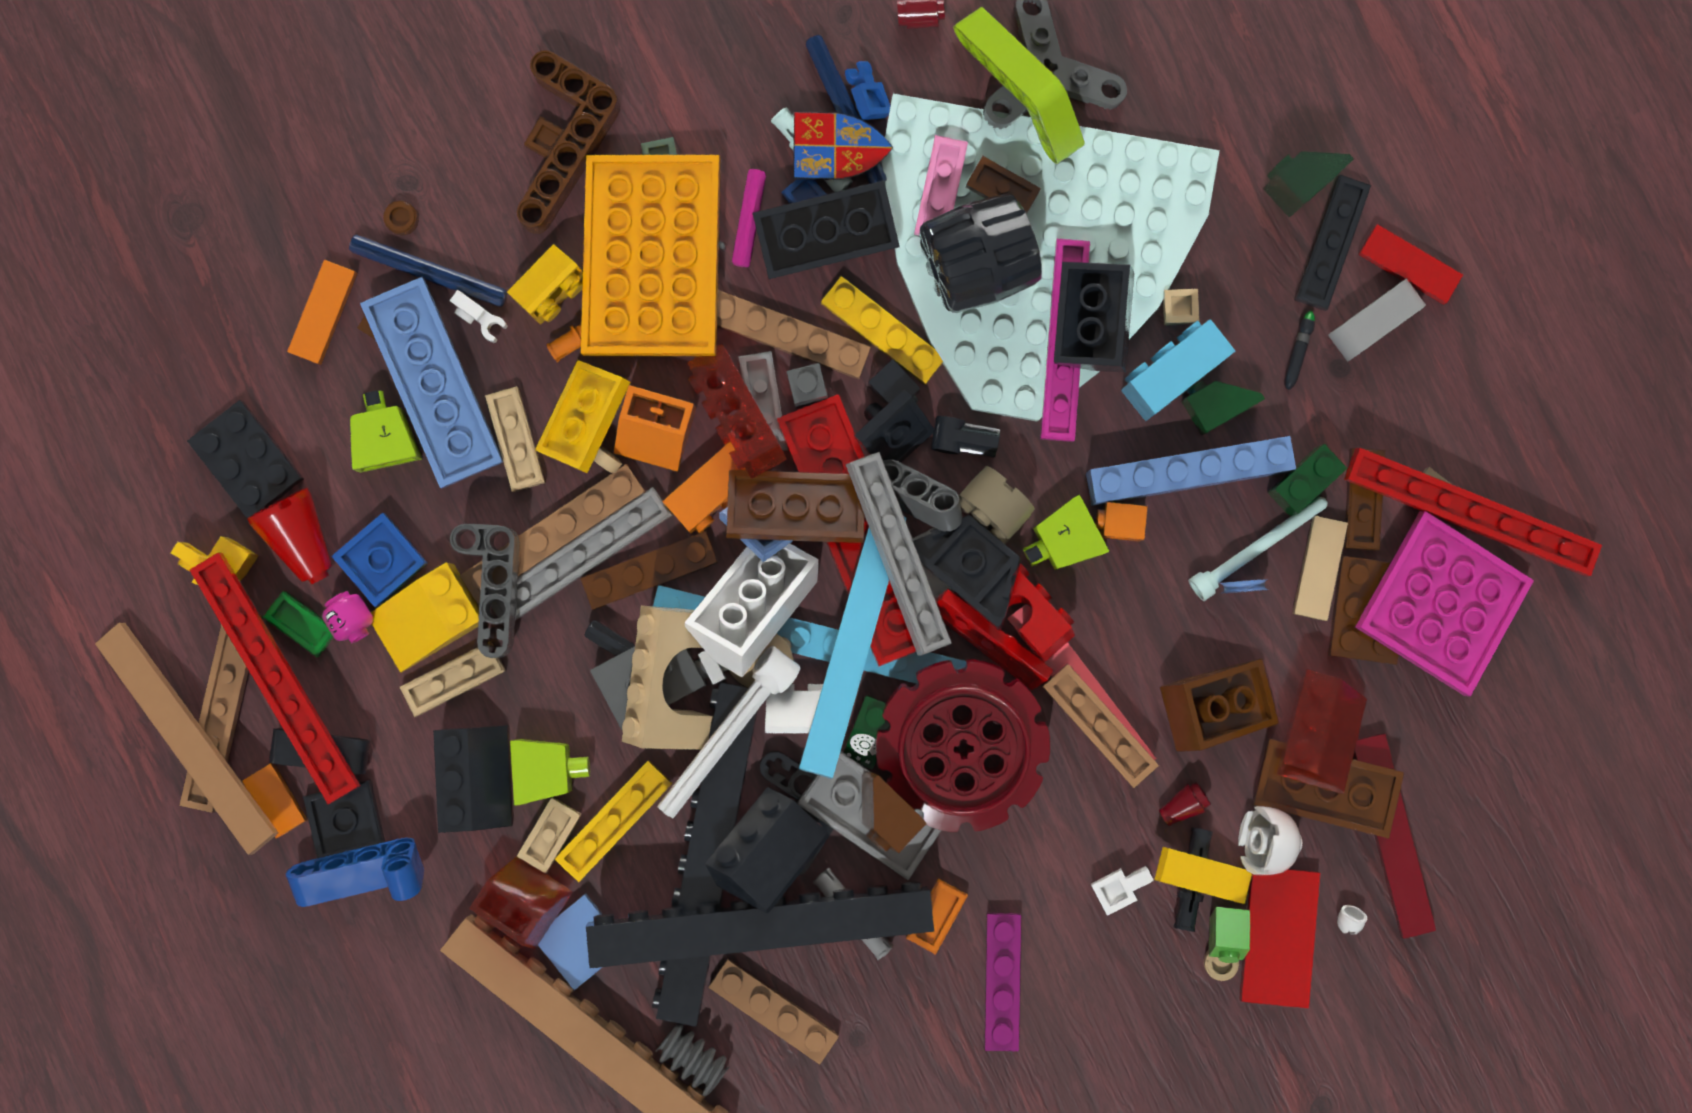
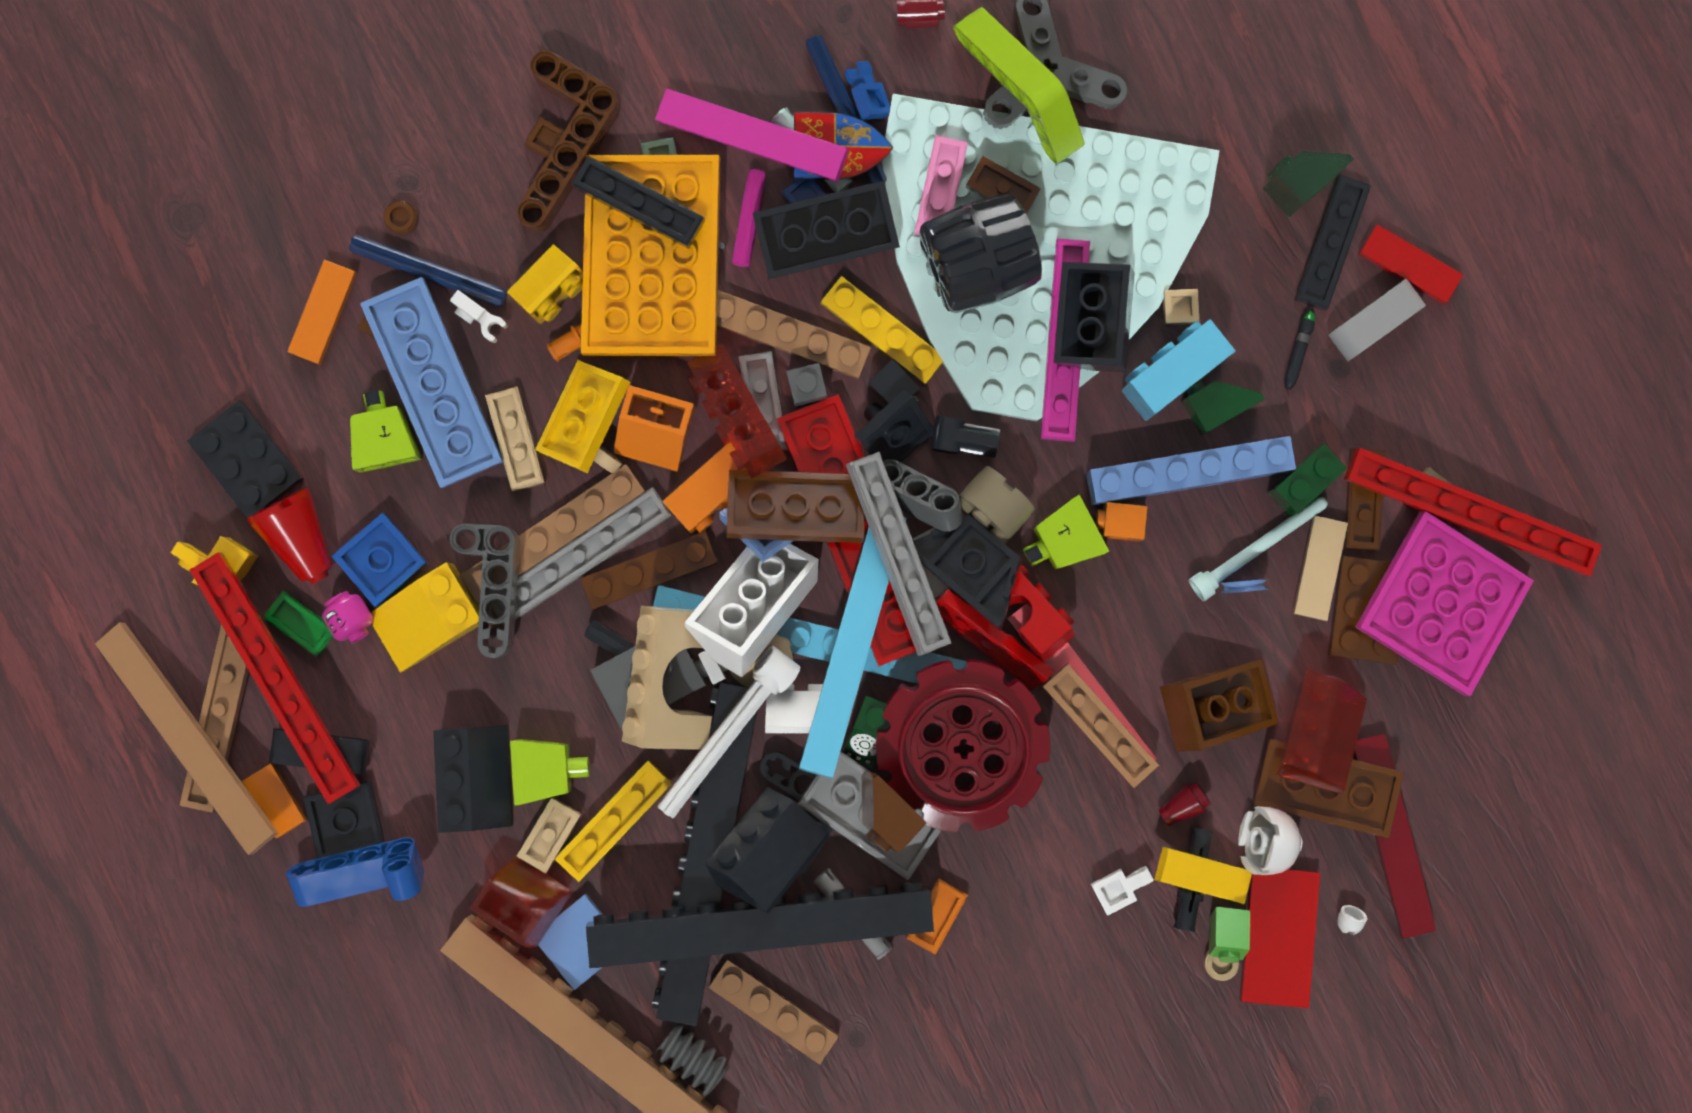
(450, 680): tan tile -> none
(638, 202): none -> black tile
(752, 135): none -> dark pink tile
(1002, 981): magenta plate -> none

